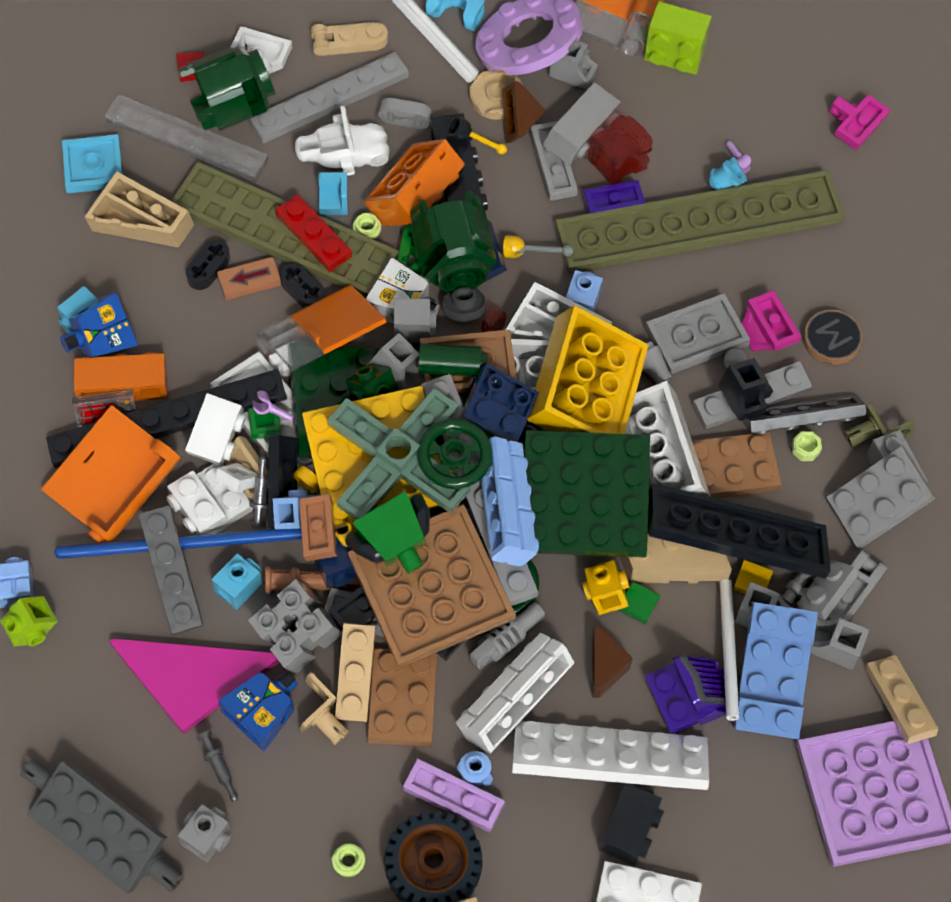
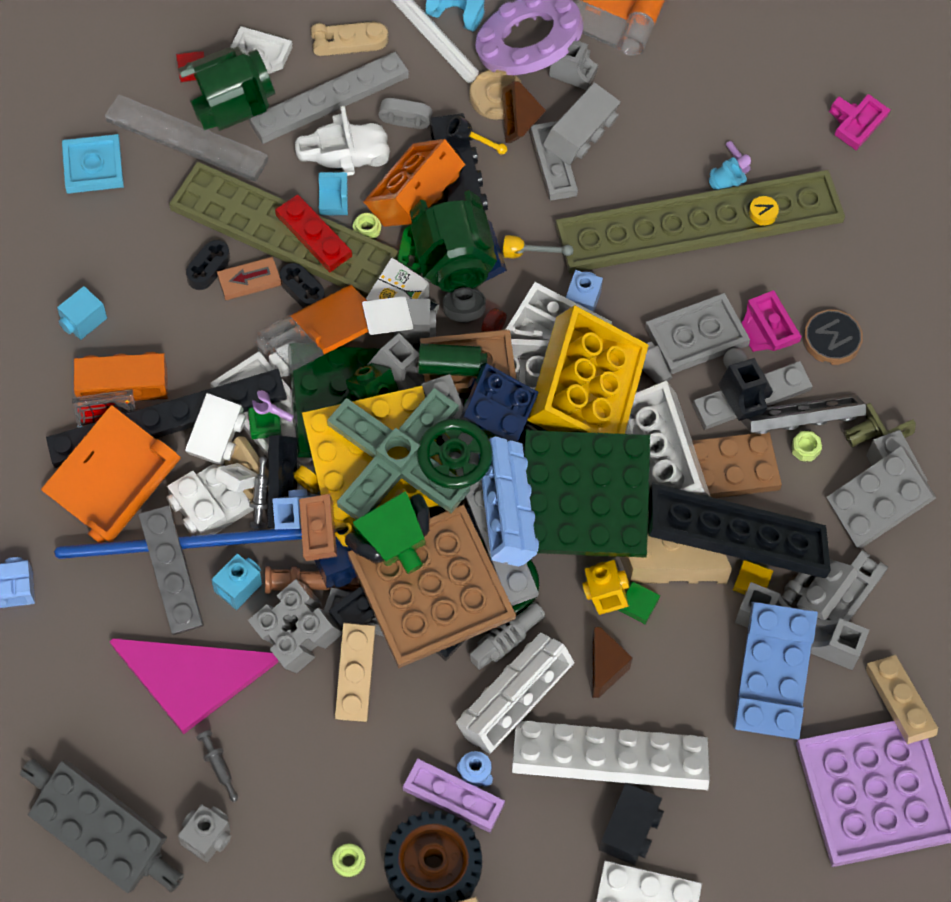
(28, 621): lime brick -> none
(100, 328): blue torso -> none
(138, 214): tan wedge -> none
(260, 707): blue torso -> none
(322, 717): tan bracket -> none
(387, 315): none -> white sticker
(402, 700): medium nougat plate -> none
(613, 196): dark purple plate -> none
(620, 149): clear red piece -> none
(677, 38): lime brick -> none
(689, 691): dark purple piece -> none
(729, 650): white piece -> none
(763, 210): none -> yellow tile

